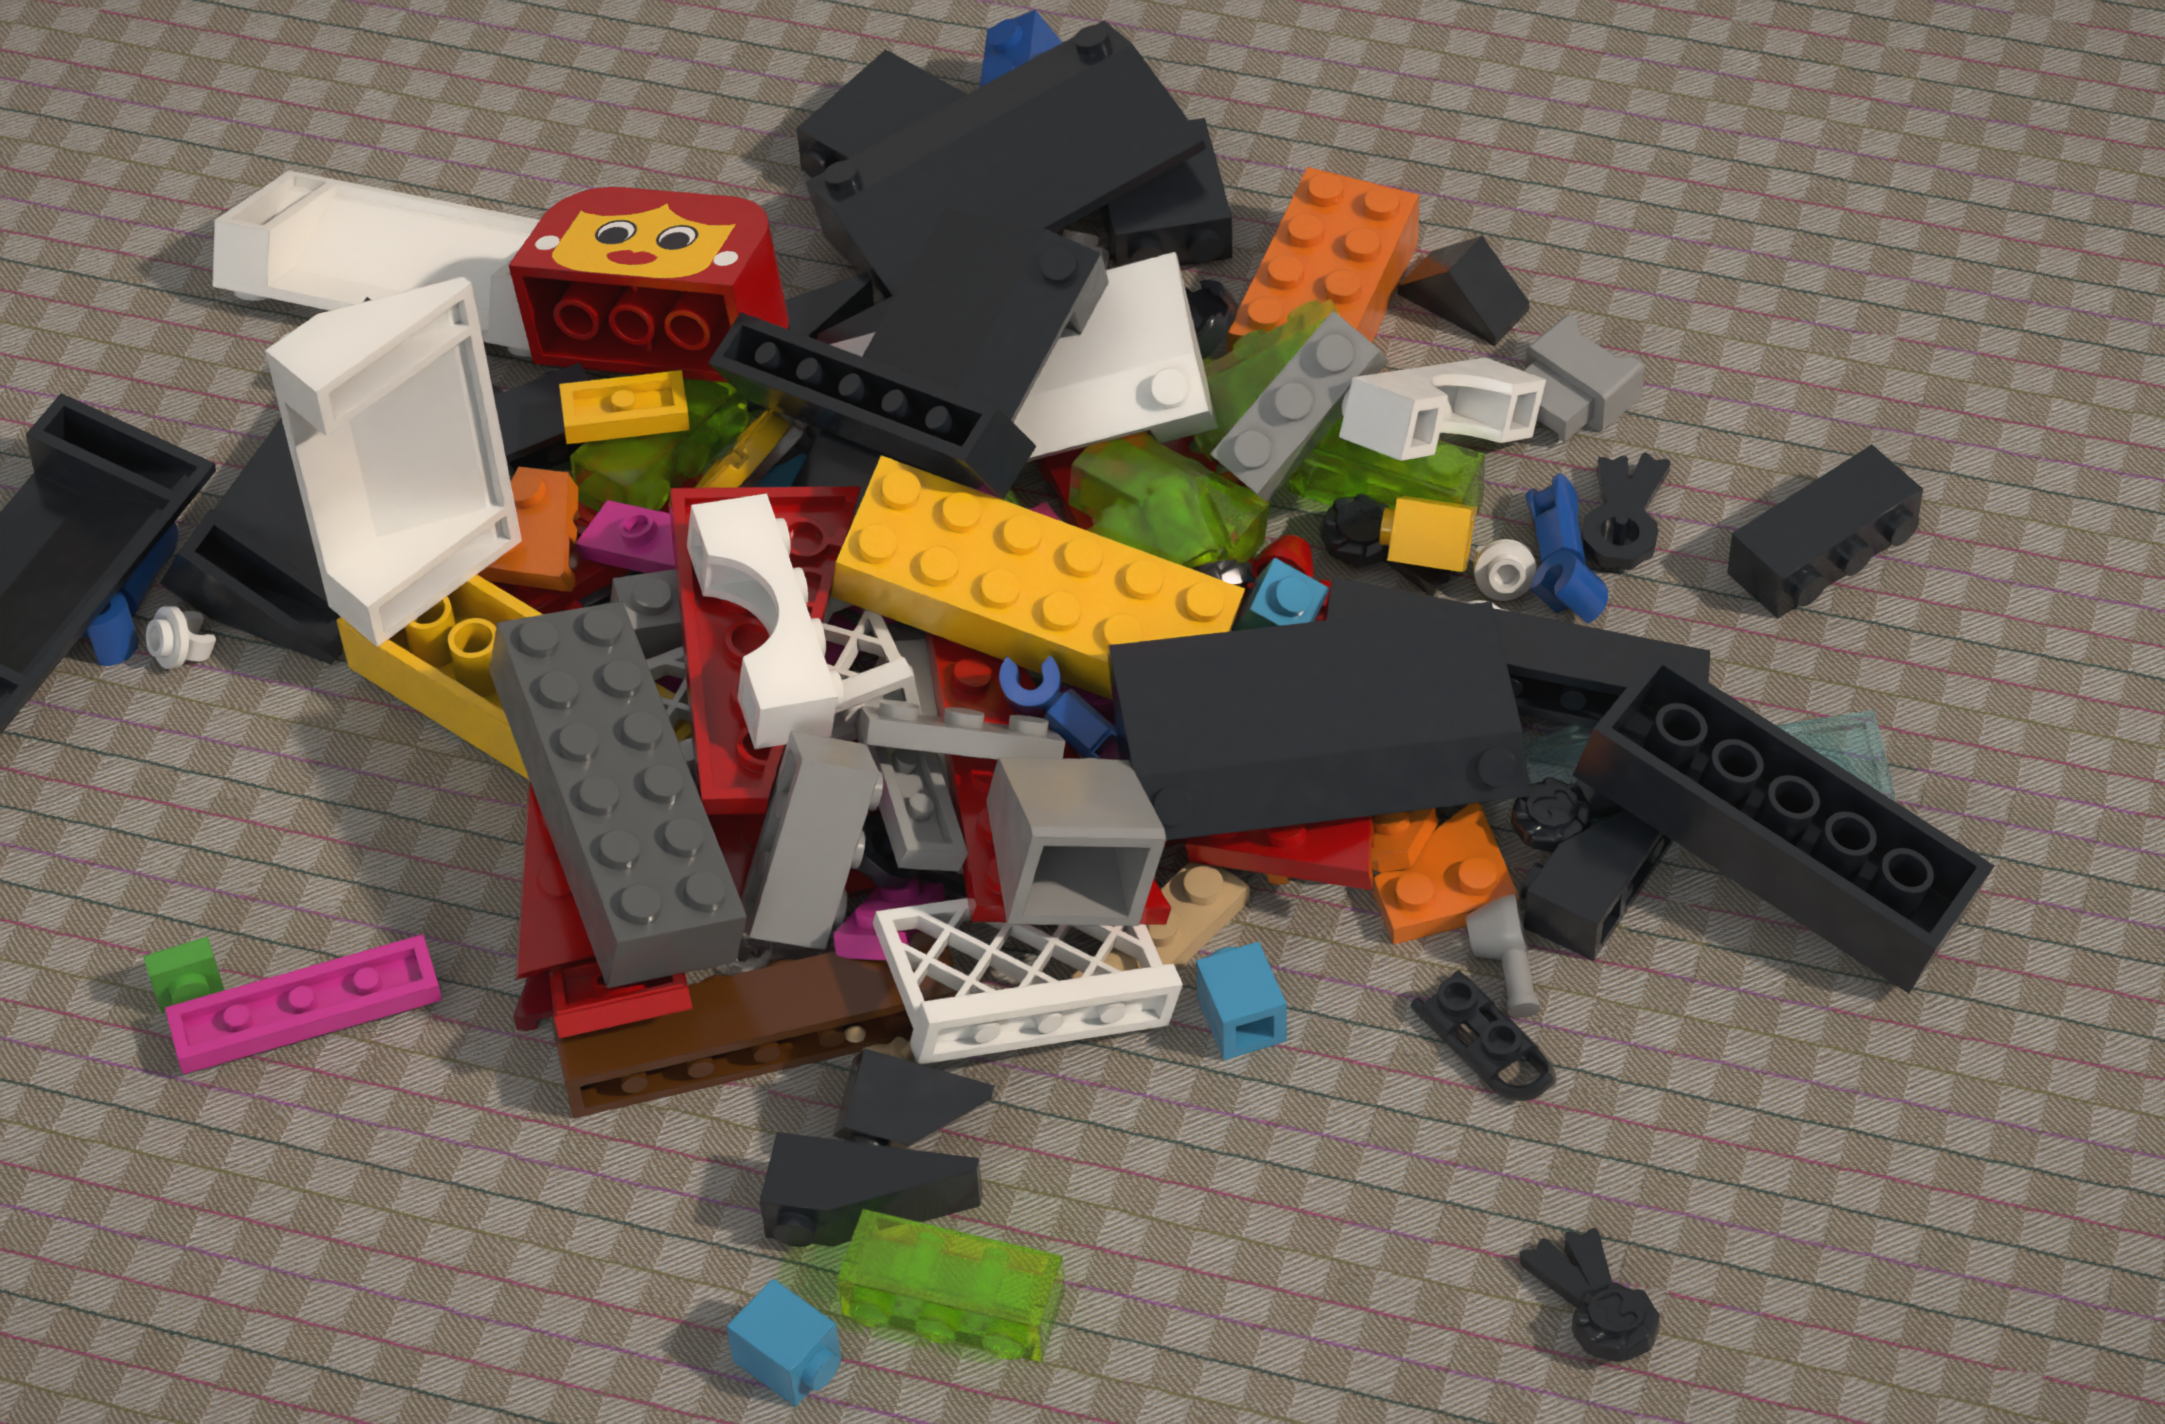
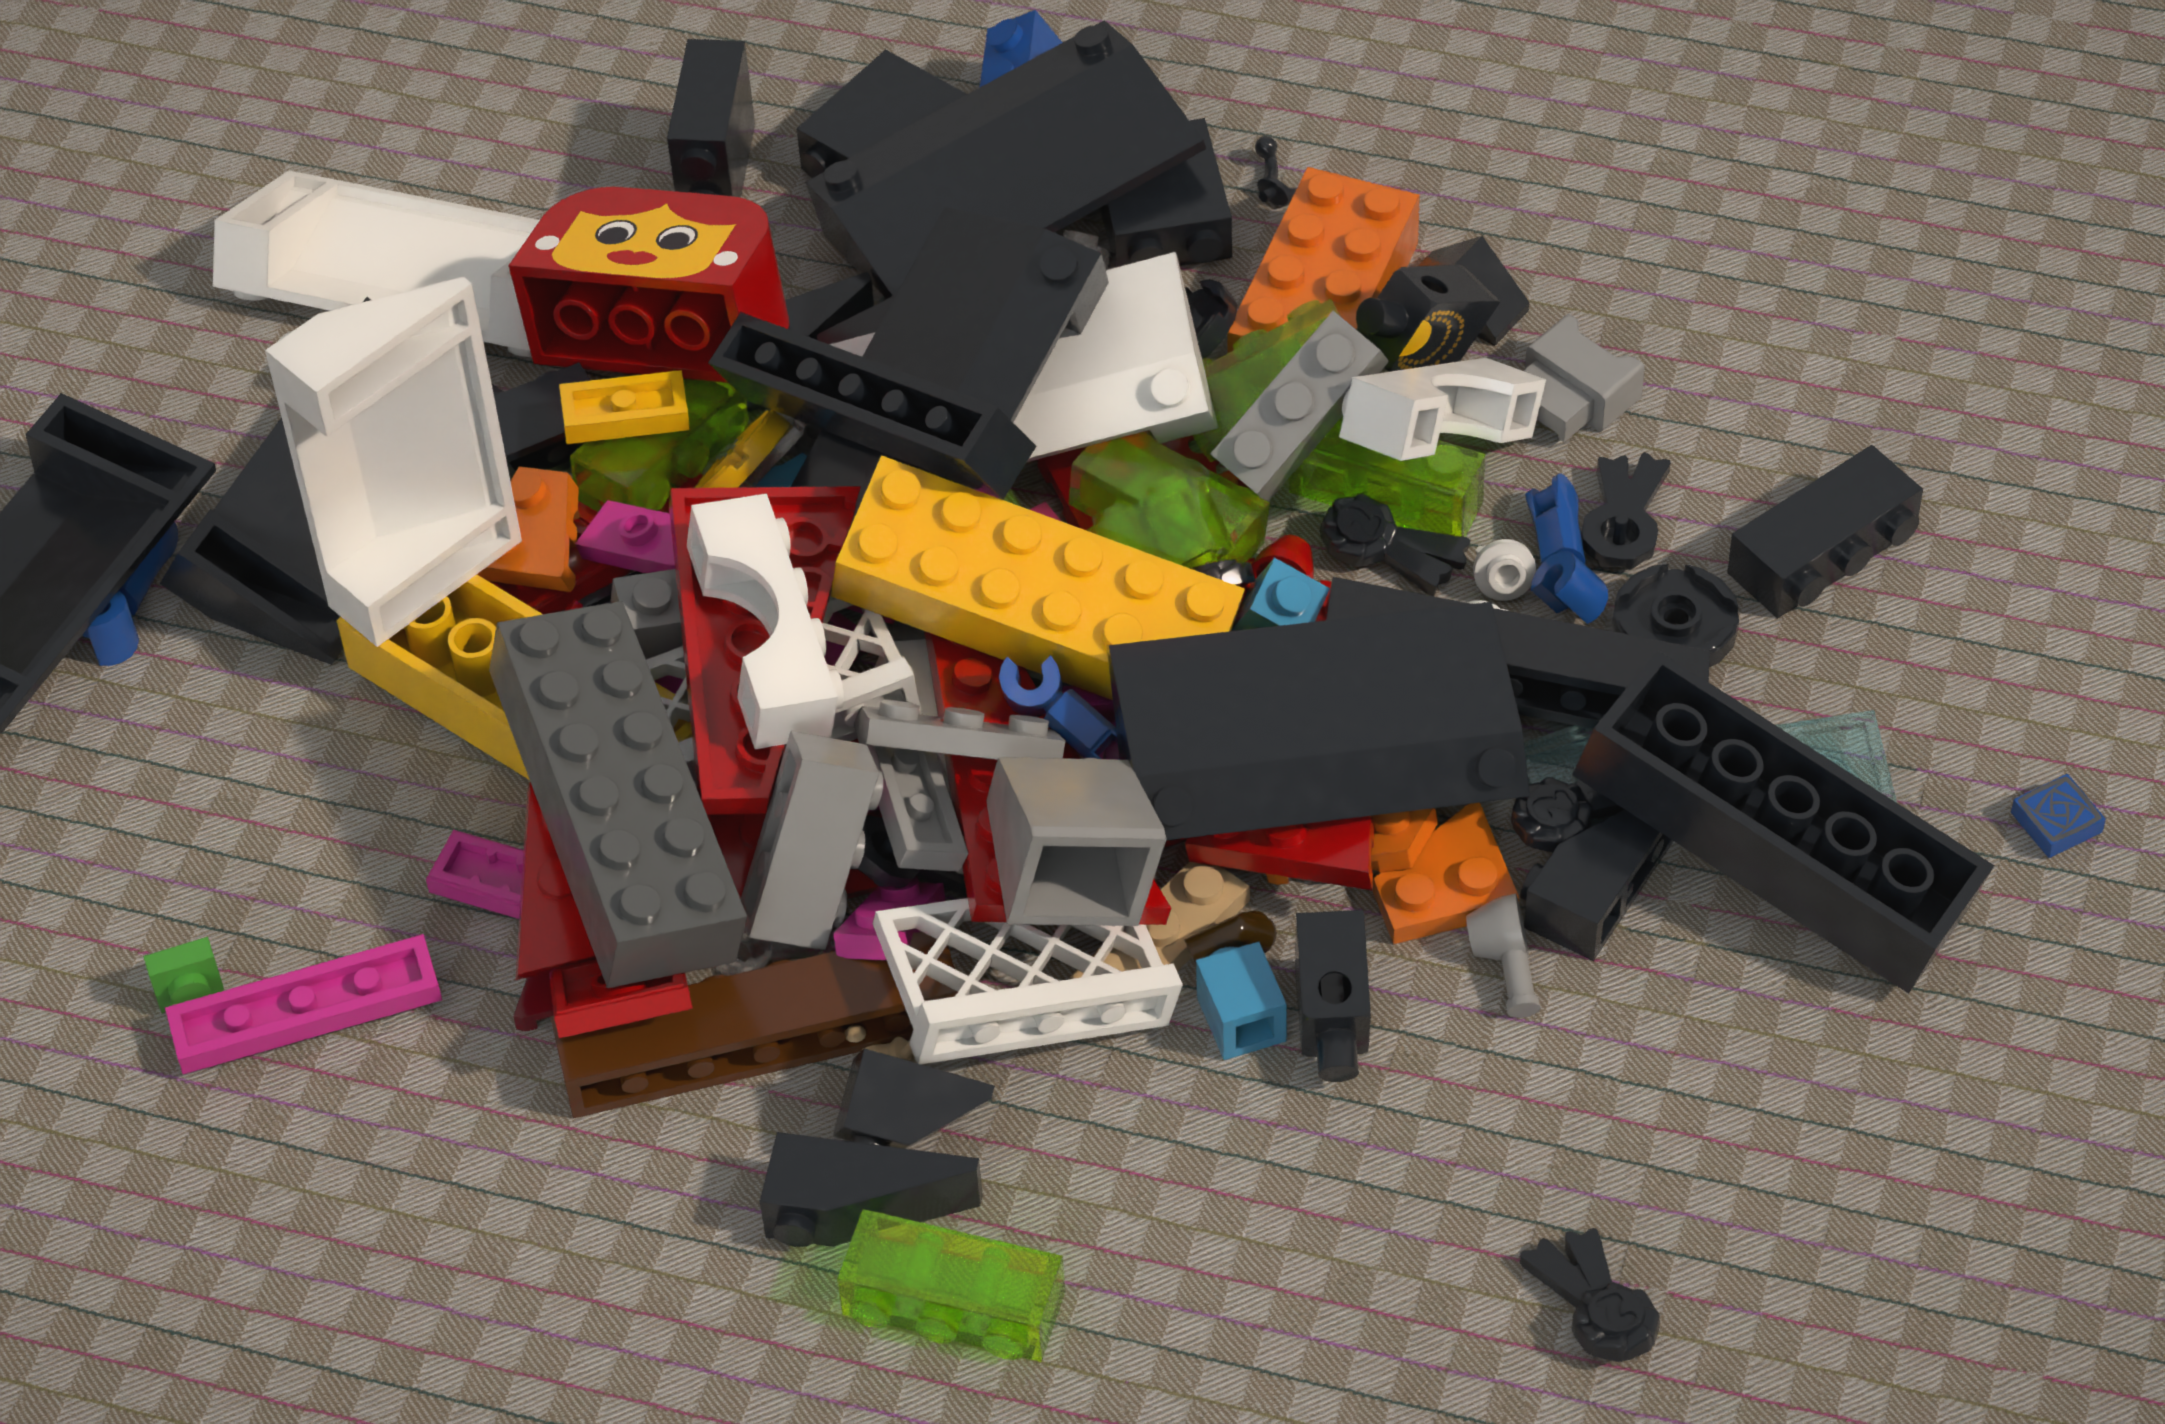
(175, 637): white plate -> none
(479, 873): none -> dark pink plate
(712, 119): none -> black brick
(785, 1343): dark azure brick -> none
(1233, 932): none -> dark brown arm
(1269, 186): none -> black piece
(1333, 991): none -> black torso
(1426, 315): none -> black torso
(1428, 533): yellow brick -> none
(1498, 1041): black piece -> none
(1692, 597): none -> black plate
(2058, 815): none -> blue tile

